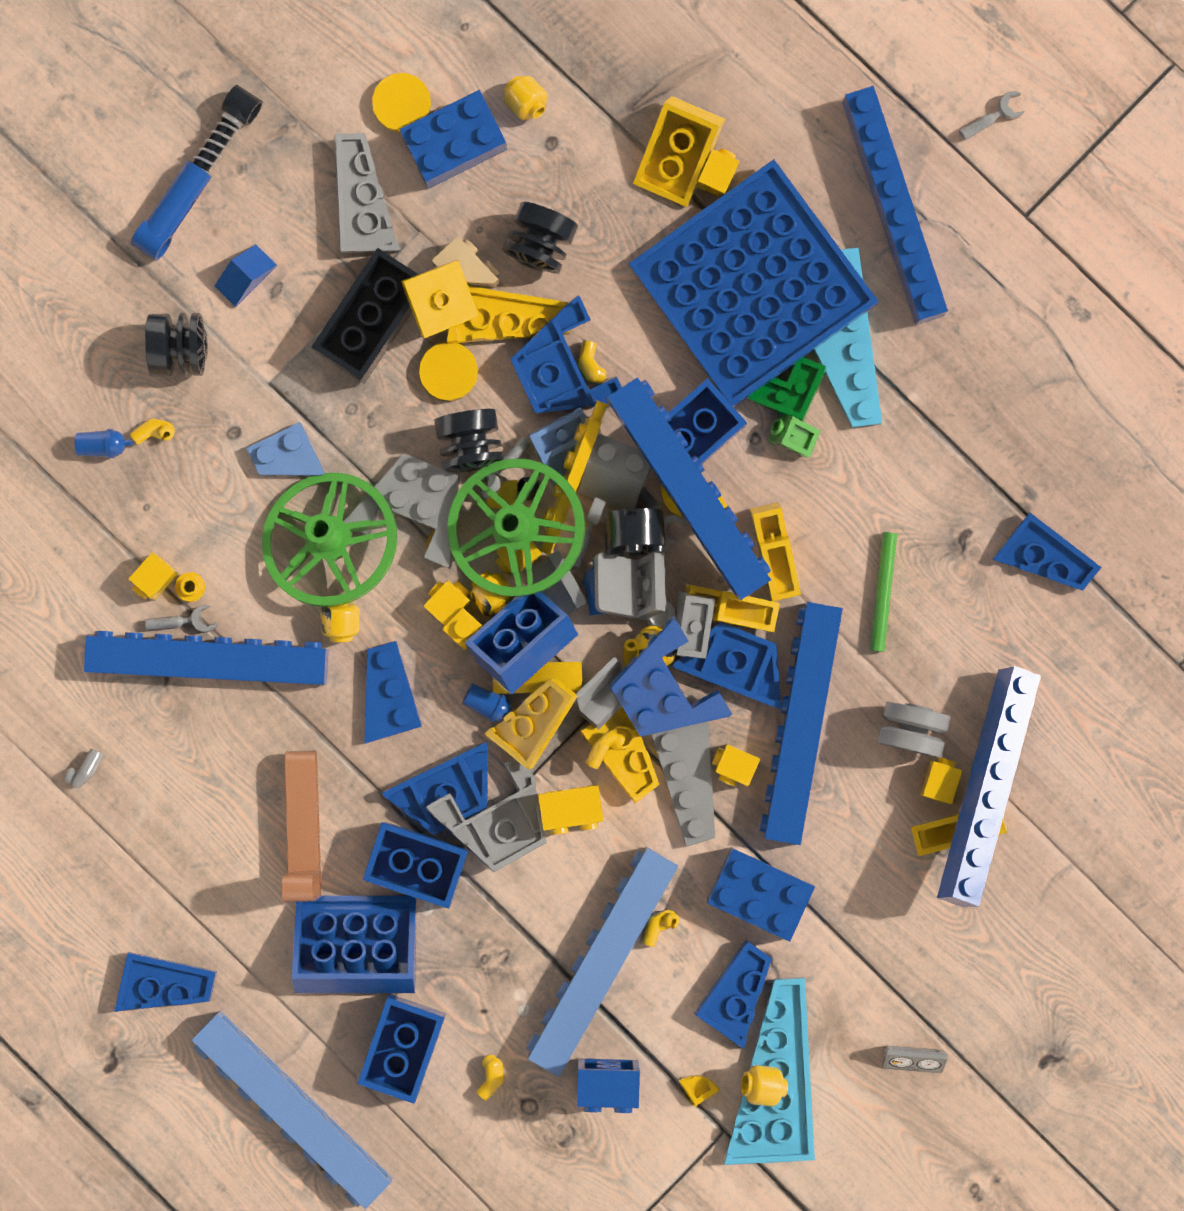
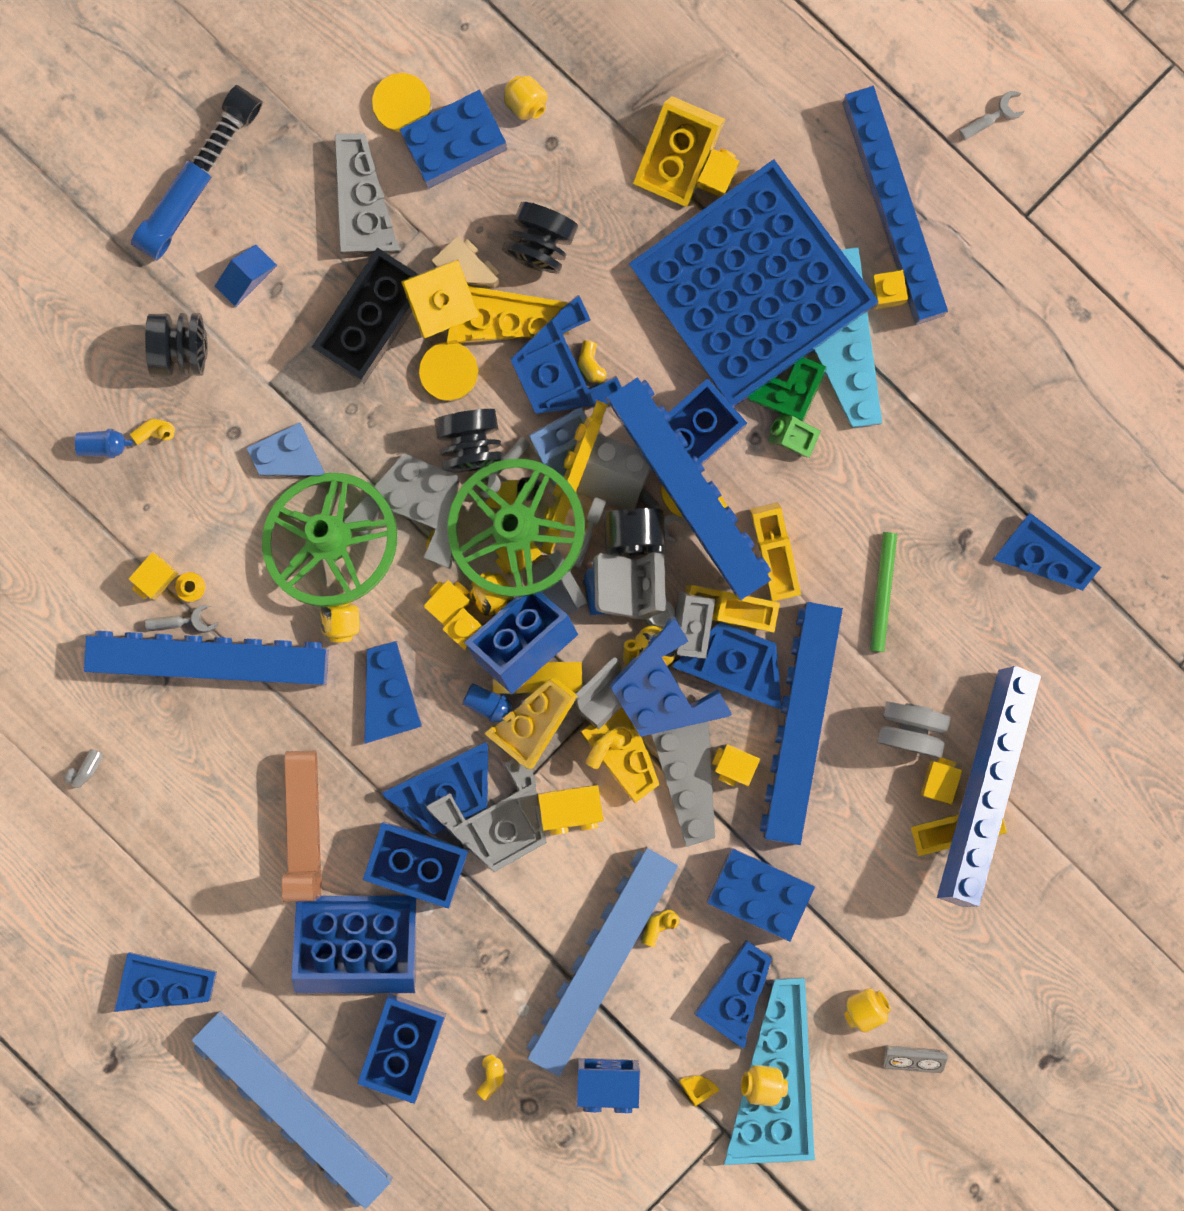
(867, 1010): none -> yellow head
(889, 289): none -> yellow brick

